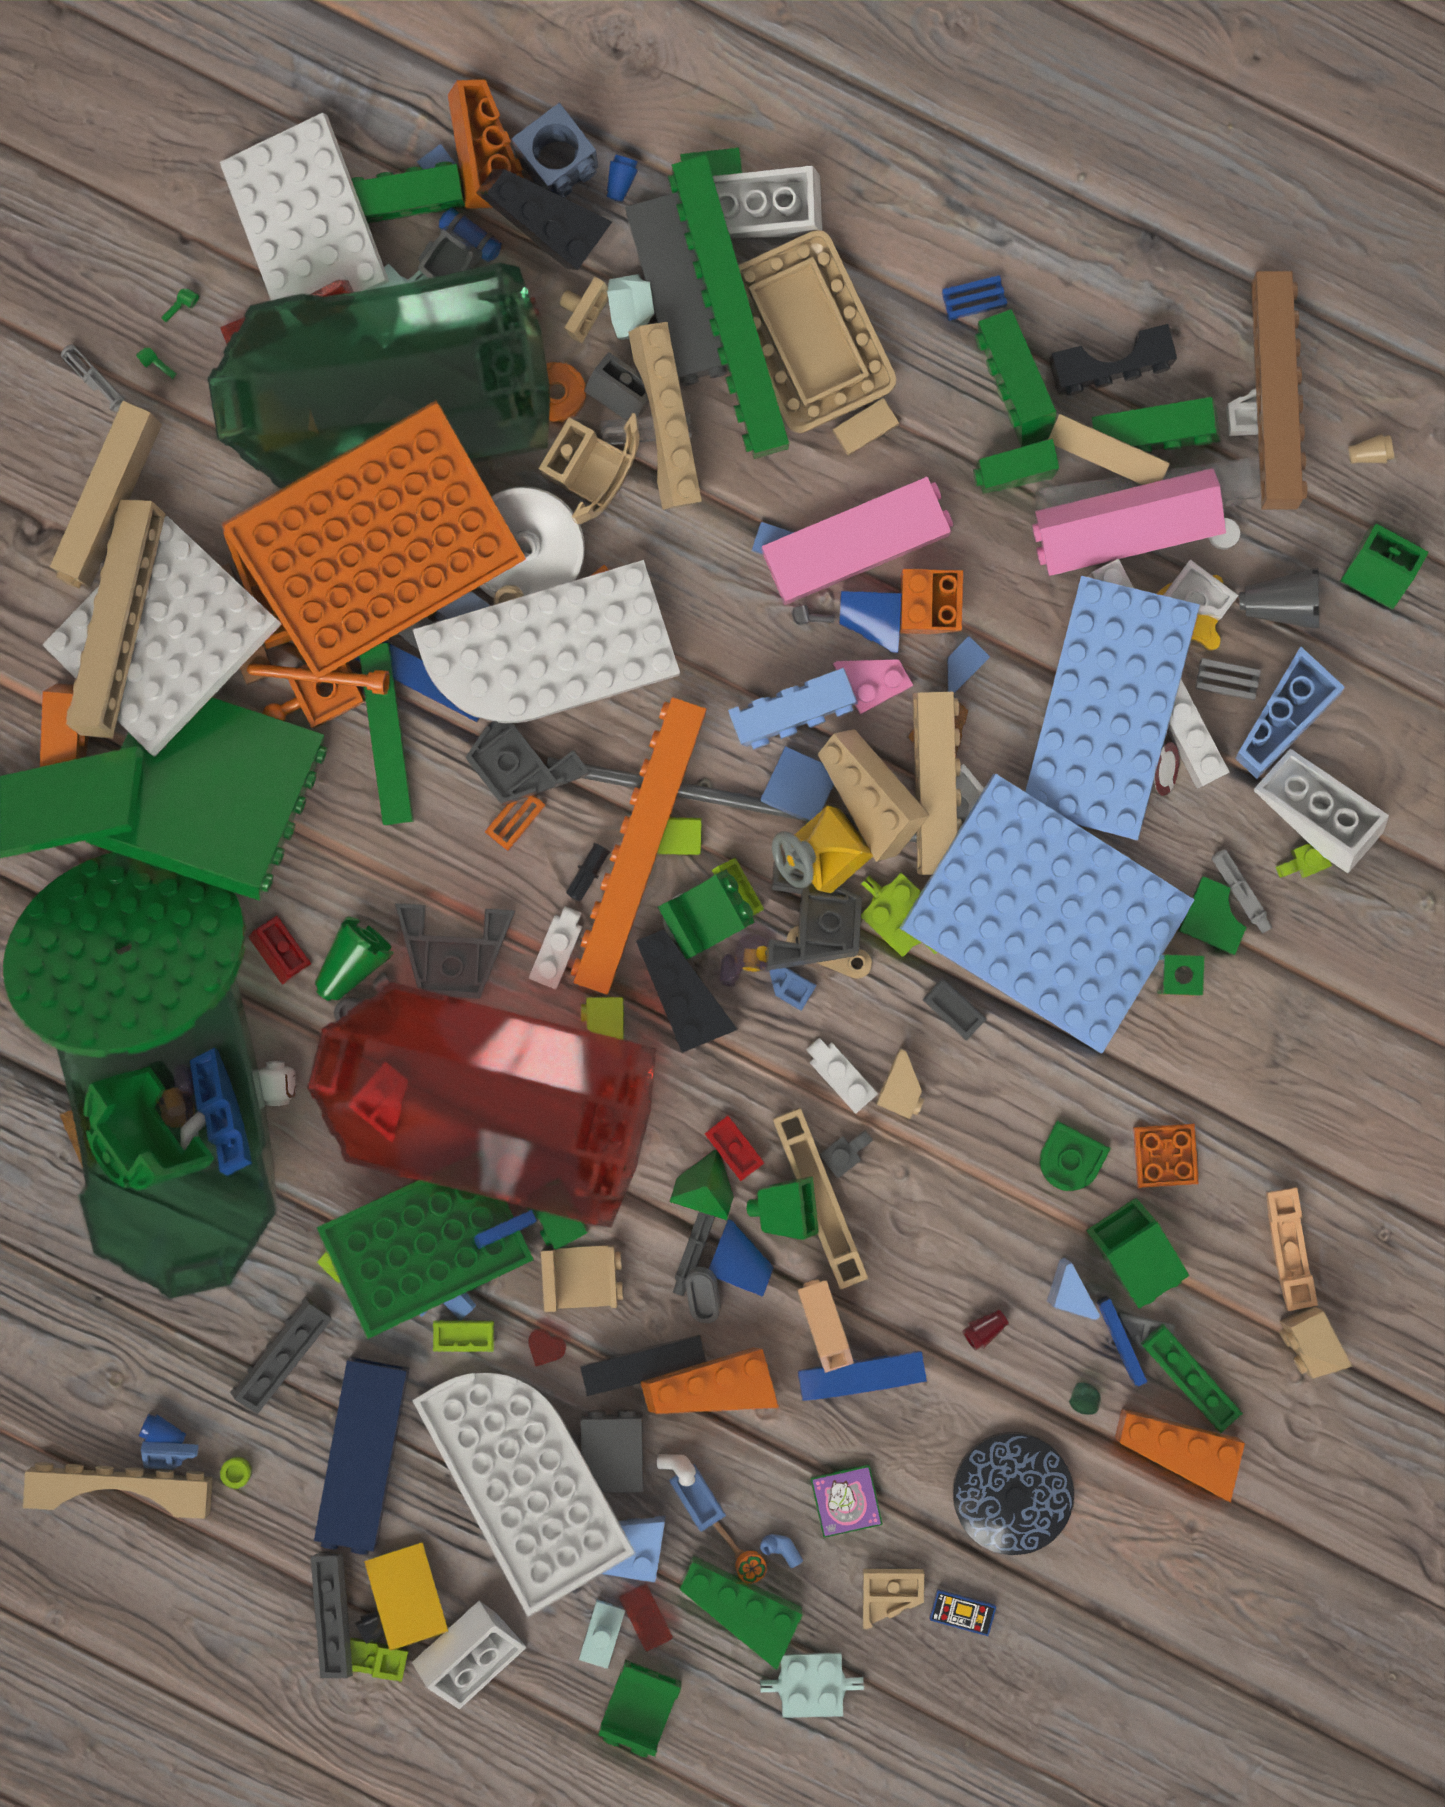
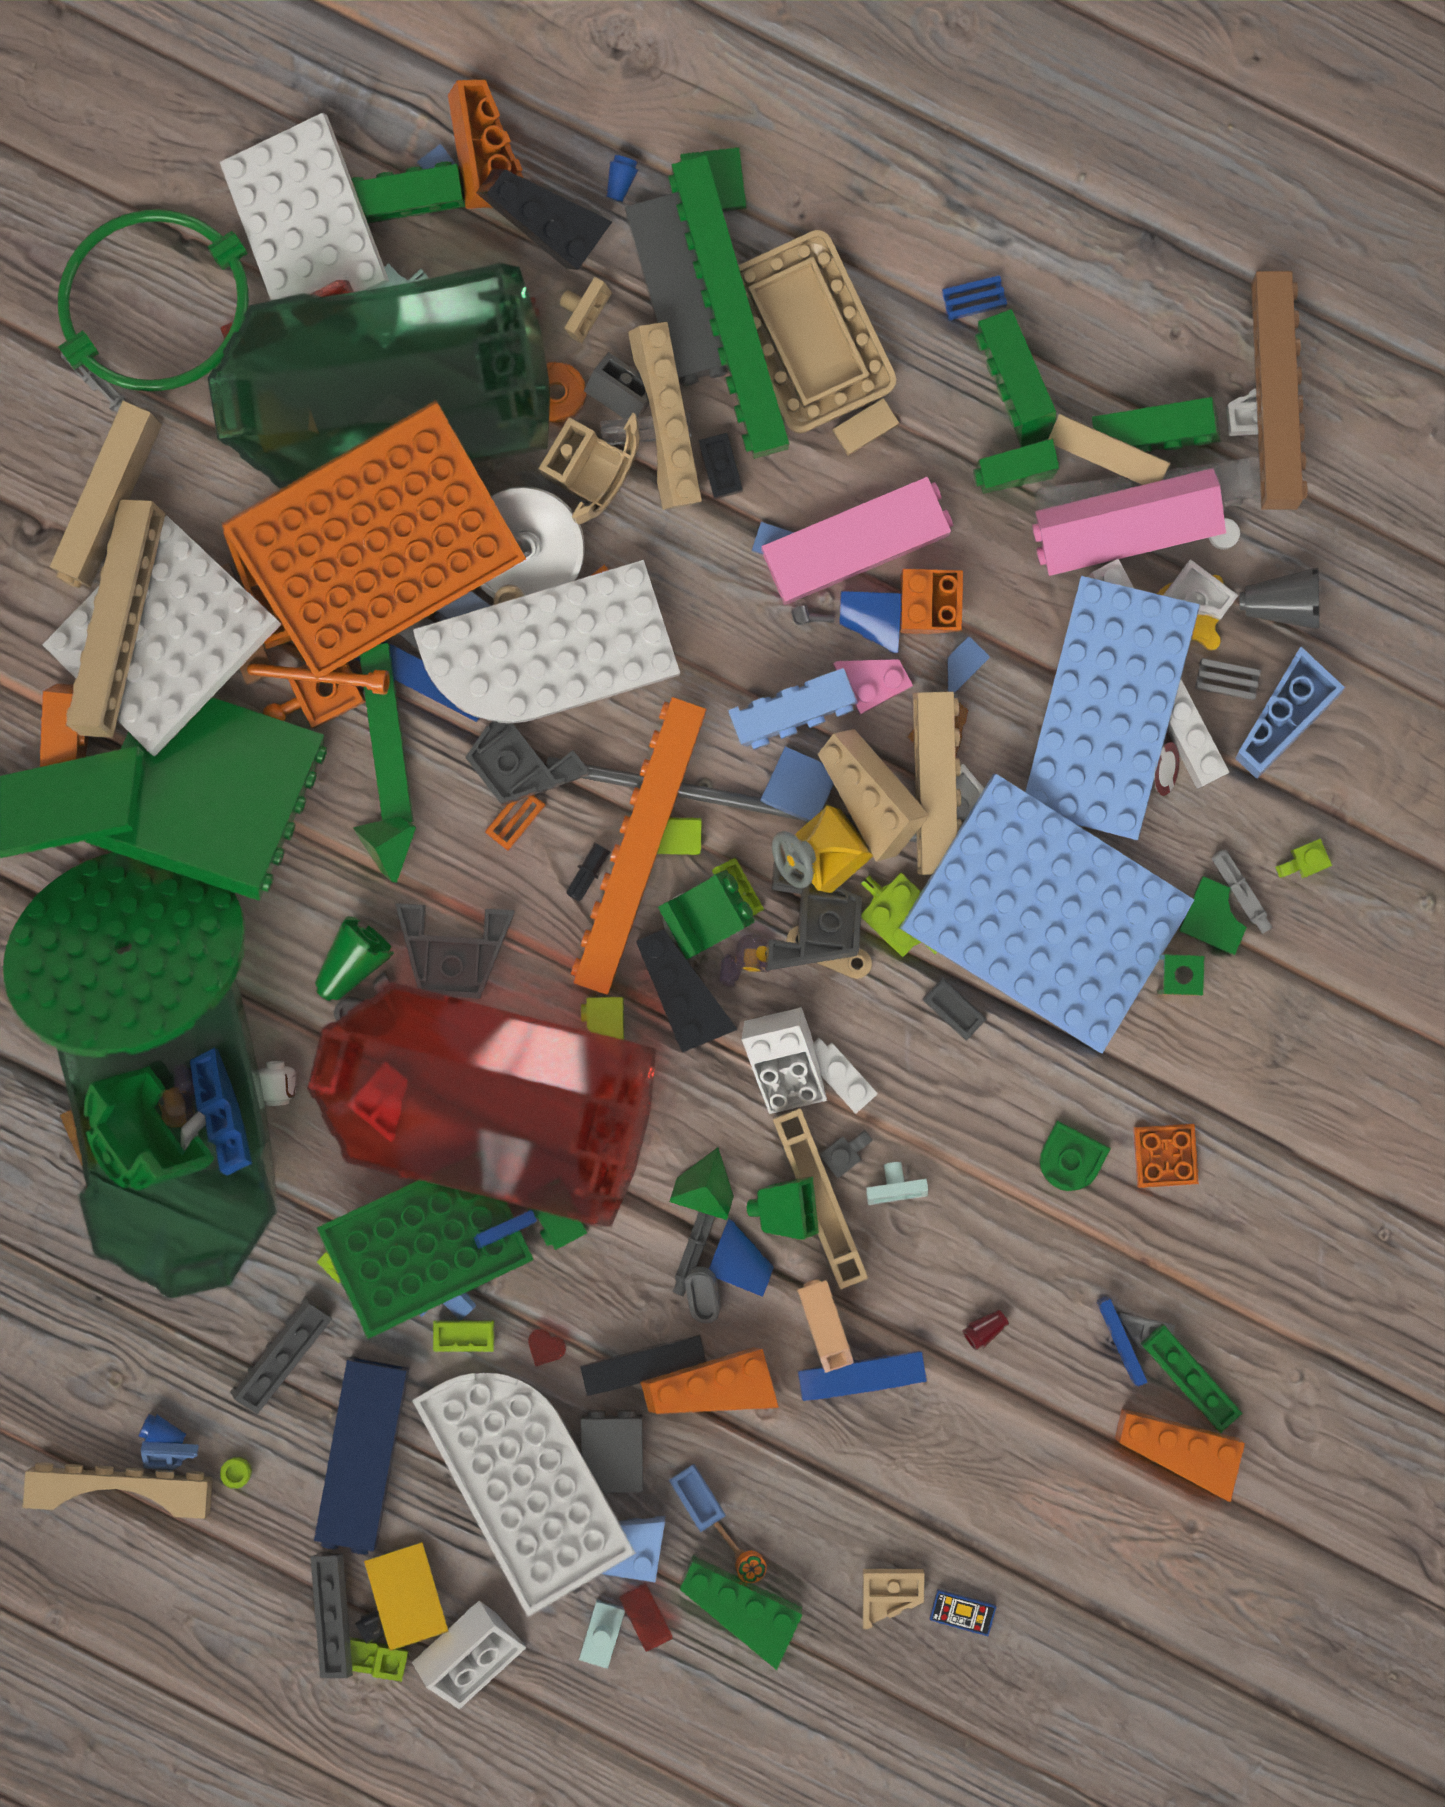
(79, 349): none -> green piece
(148, 356): green hand -> none
(184, 297): green hand -> none
(279, 950): red slope -> none
(387, 843): none -> green slope
(458, 246): dark grey piece -> none
(555, 127): sand blue brick -> none
(557, 948): white hinge -> none
(581, 1277): tan panel -> none
(629, 304): light aqua slope -> none
(639, 1709): green panel -> none
(680, 1464): white arm -> none
(720, 466): none -> black plate
(734, 1148): red plate -> none
(771, 202): white slope -> none
(781, 1545): medium blue arm -> none
(784, 1060): none -> white slope
(791, 987): medium blue tile -> none
(811, 1685): light aqua plate -> none
(846, 1500): tile -> none
(896, 1187): none -> light aqua tile
(901, 1088): tan slope -> none
(1013, 1493): black dish -> none
(1069, 1292): light blue slope -> none
(1077, 369): black arch -> none
(1085, 1399): clear green tile -> none
(1138, 1253): green slope -> none
(1290, 1249): light nougat slope -> none
(1313, 1342): tan slope -> none
(1322, 810): white slope -> none
(1374, 450): tan cone -> none
(1383, 566): green slope -> none

